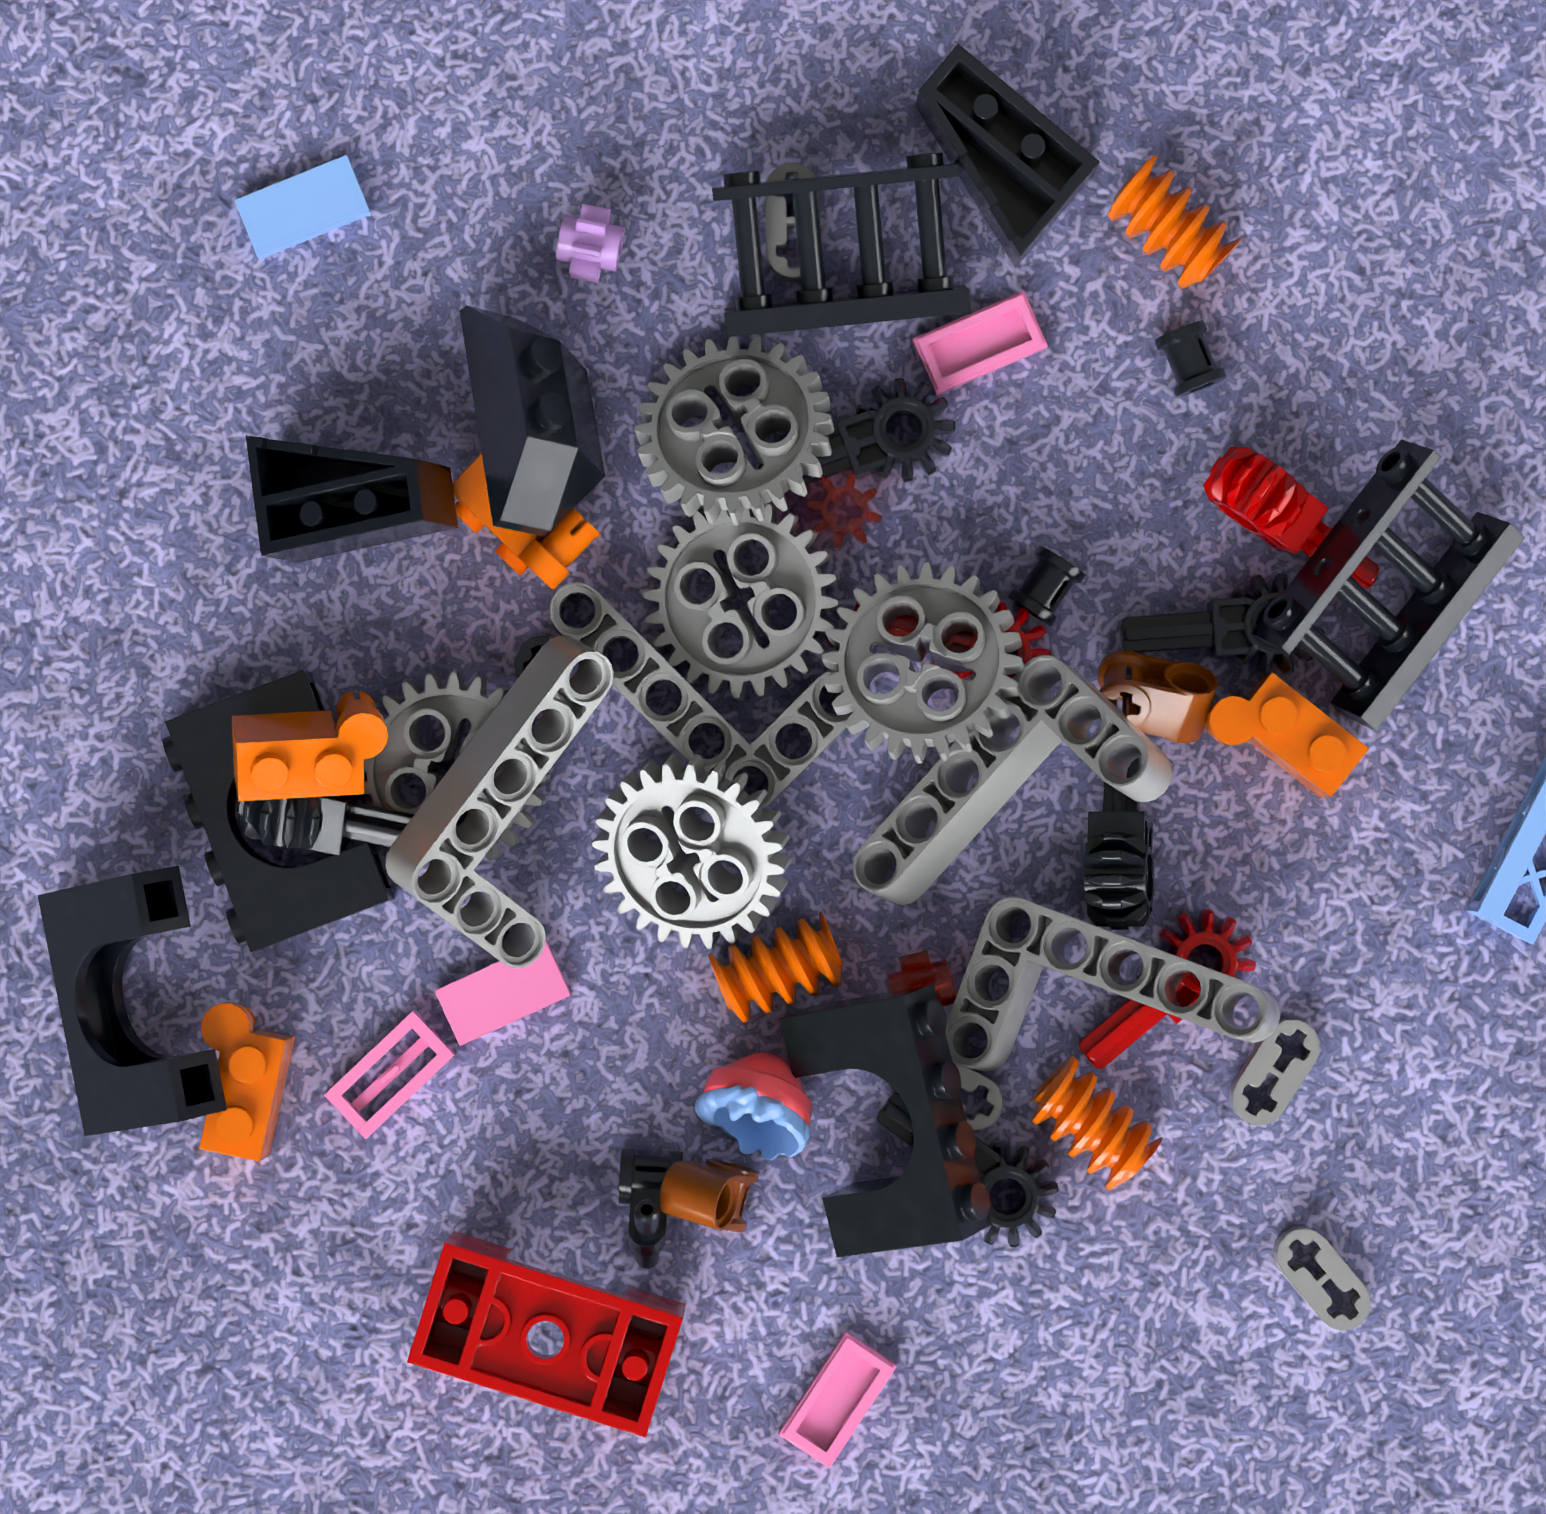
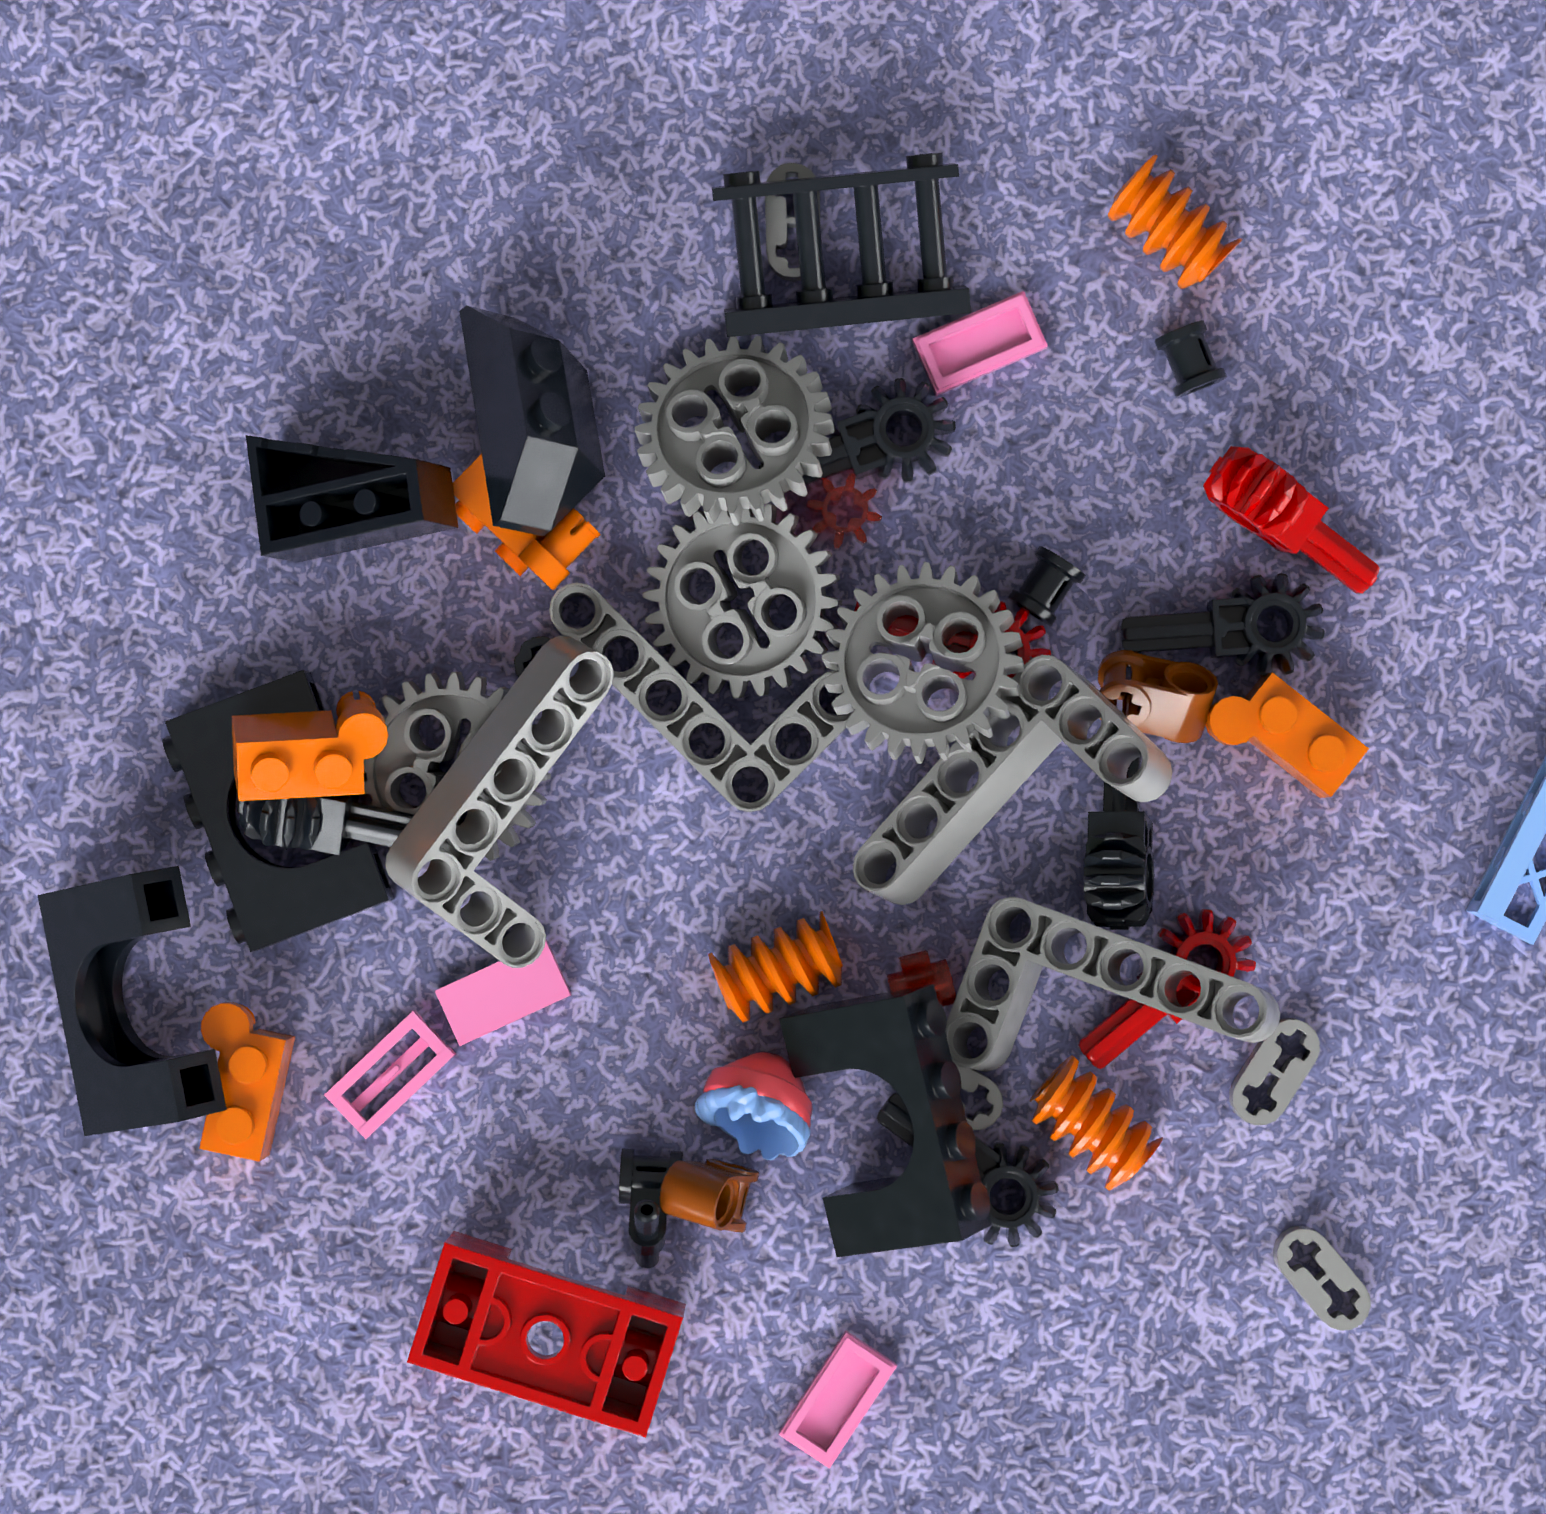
(302, 207): light blue tile -> none
(590, 243): lavender gear -> none
(692, 851): gear -> none
(1006, 151): black wedge -> none
(1429, 616): black fence -> none

